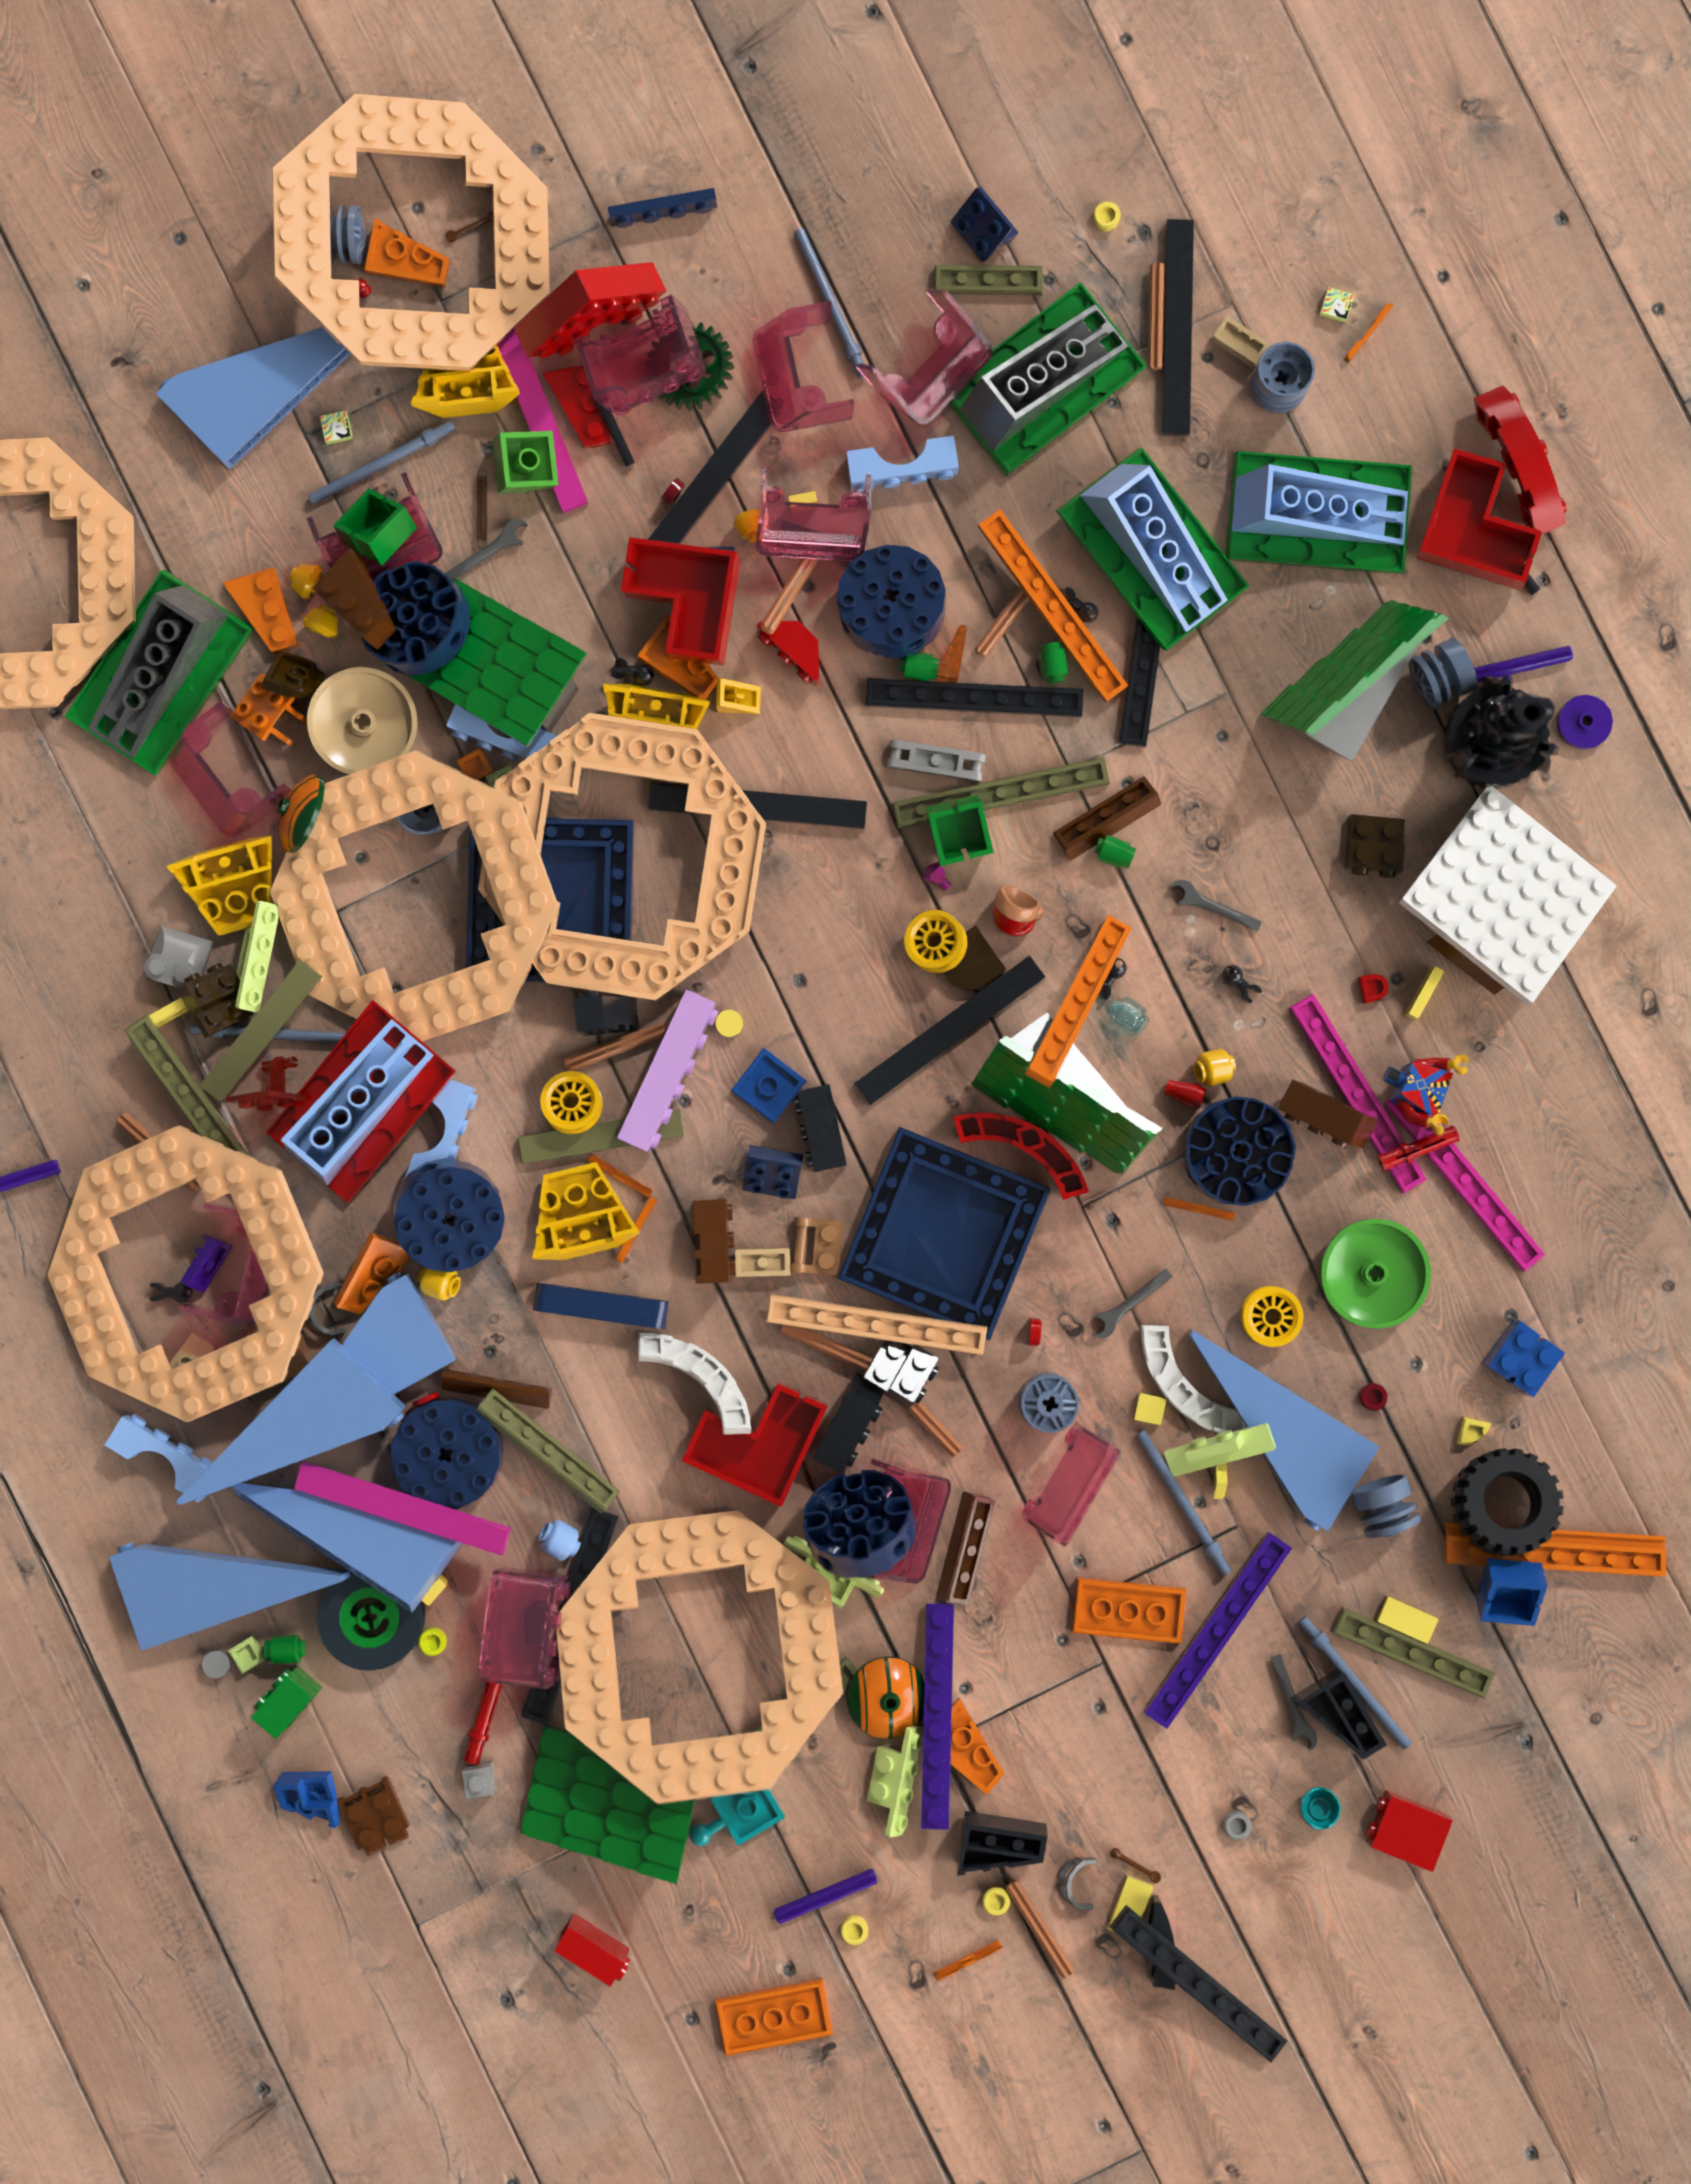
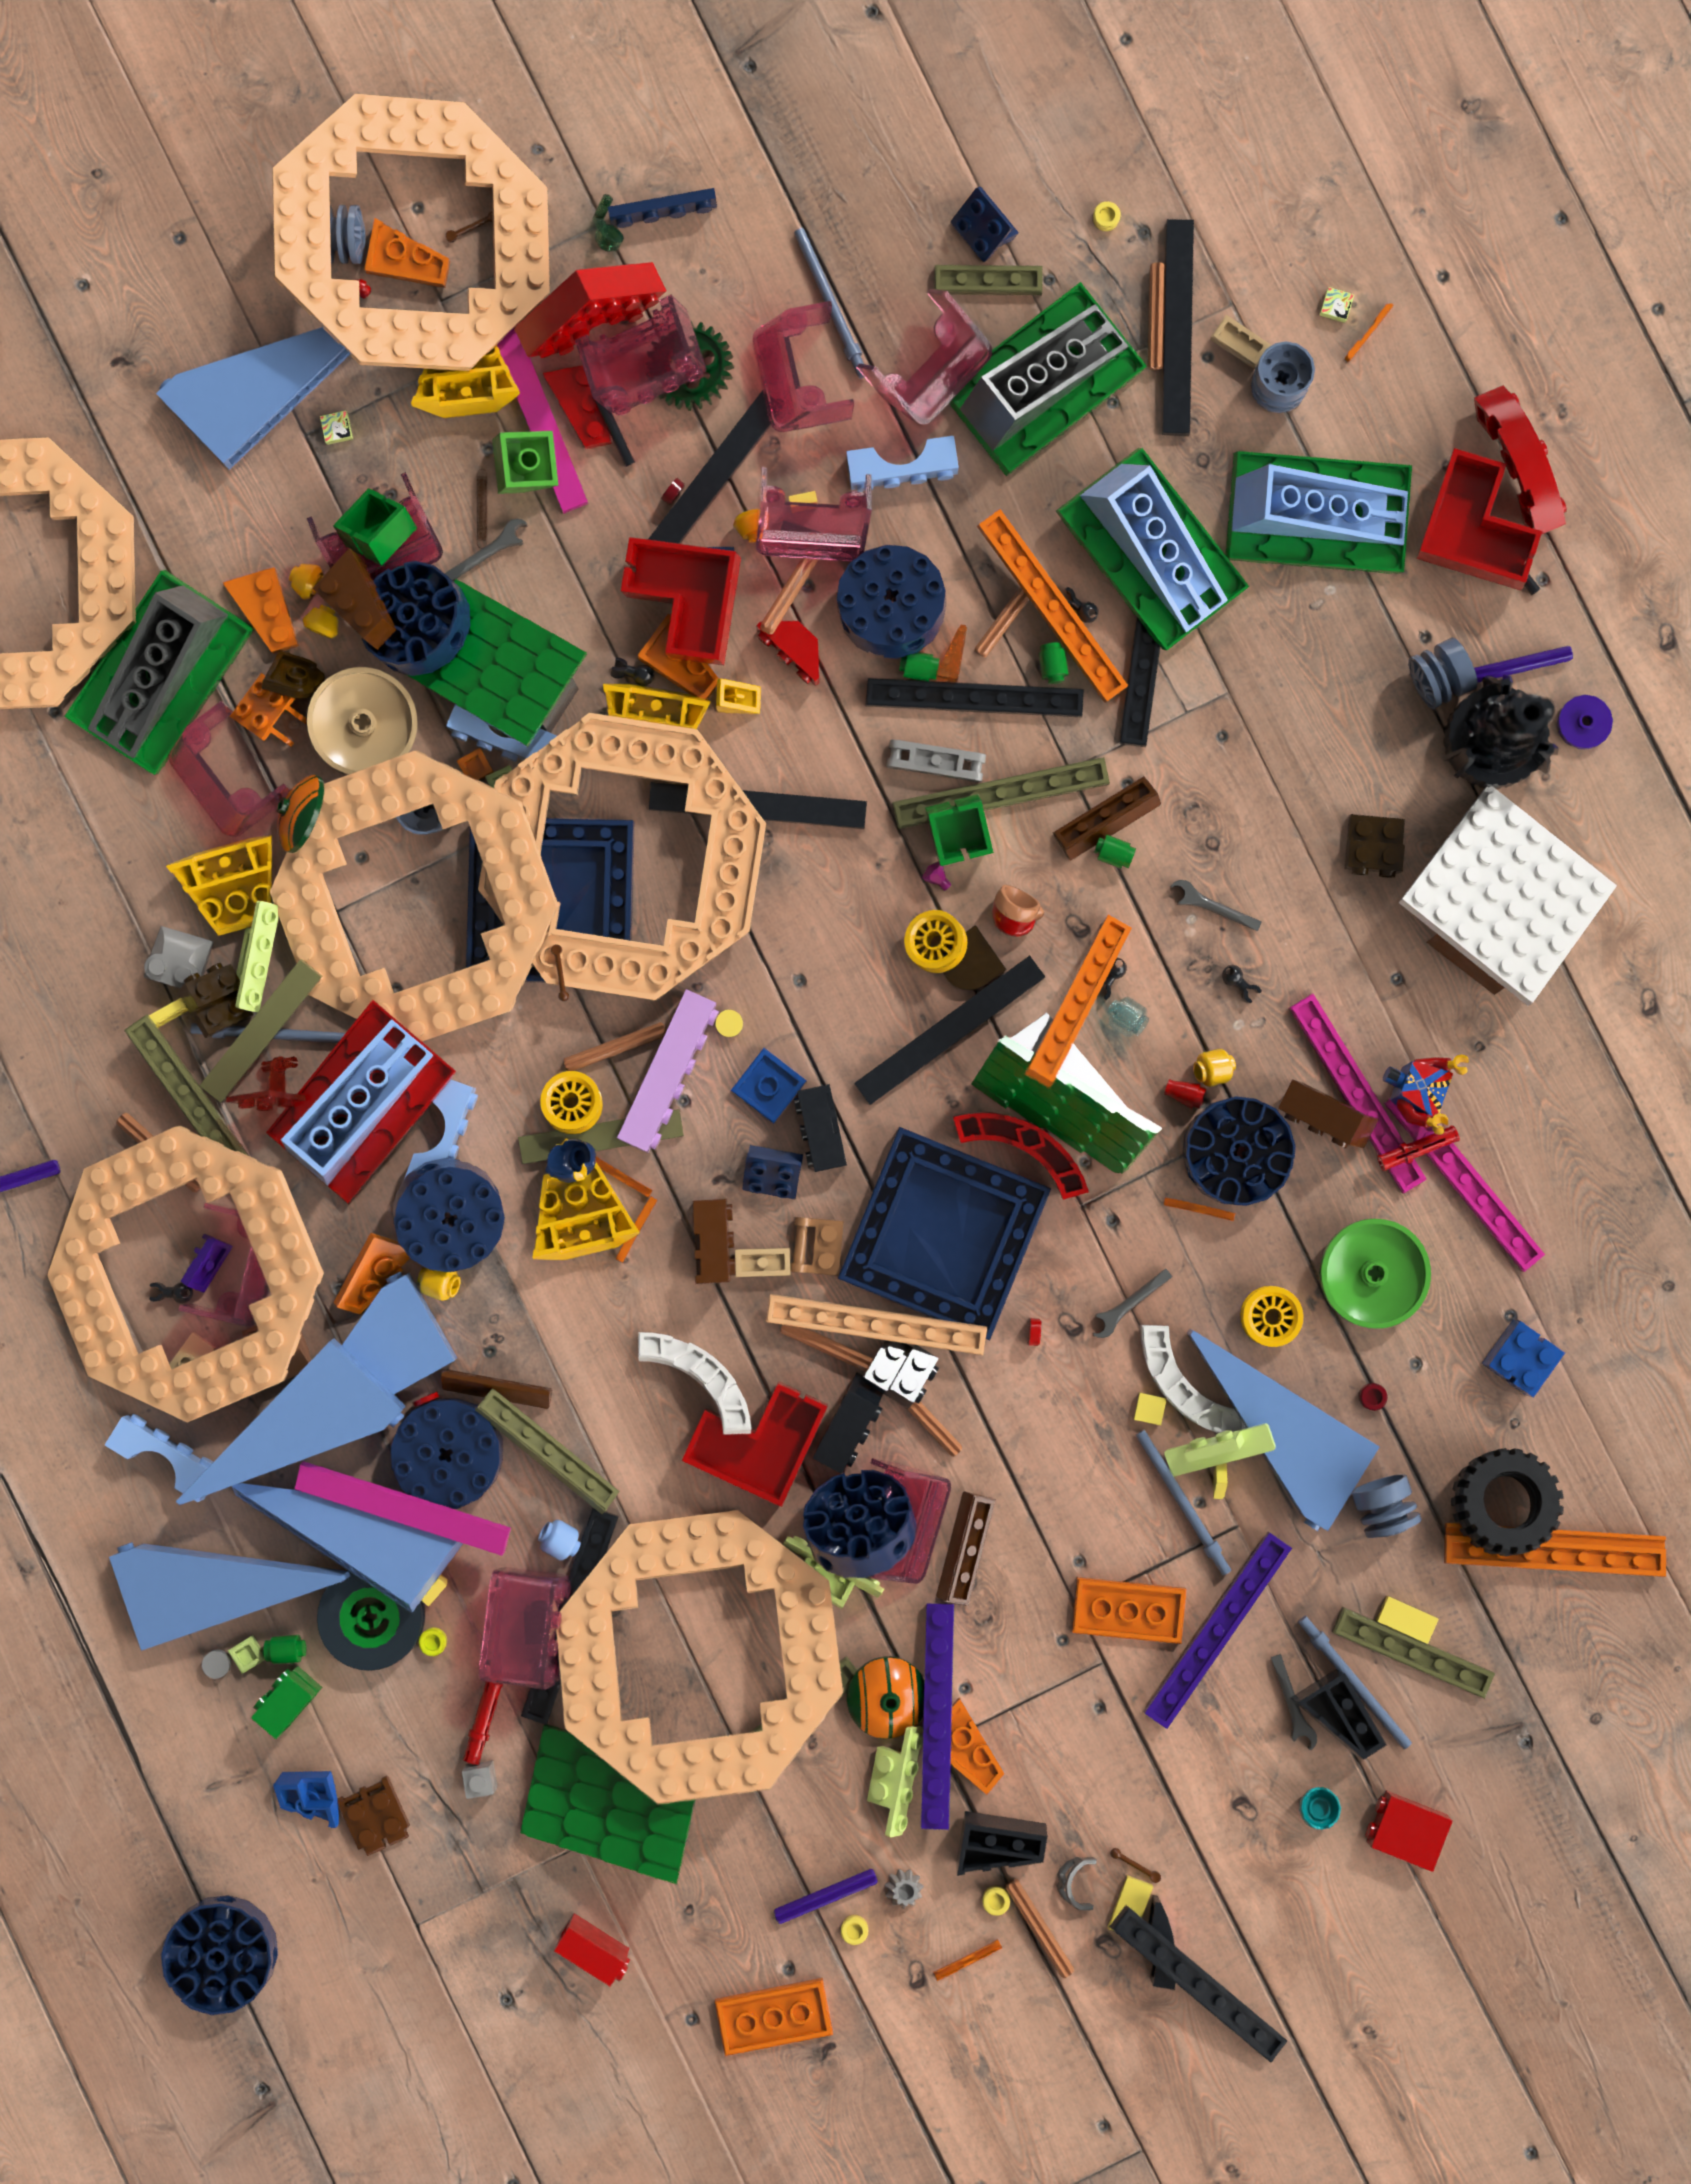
(198, 1972): none -> dark blue brick
(312, 1321): dark grey helmet -> none
(428, 437): sand blue bar -> none
(557, 950): none -> reddish brown hinge
(571, 1160): none -> dark blue hair
(600, 1305): dark blue beam -> none
(605, 1014): black wedge -> none
(607, 236): none -> clear green plate
(743, 1816): teal plate -> none
(904, 1888): none -> light grey piece
(1041, 1387): sand blue wheel -> none
(1072, 1484): clear pink windscreen -> none
(1237, 1825): light grey tile -> none
(1348, 688): green piece -> none
(1372, 987): red tile -> none
(1424, 993): light yellow tile -> none
(1471, 1430): light yellow tile -> none
(1511, 1592): blue piece -> none

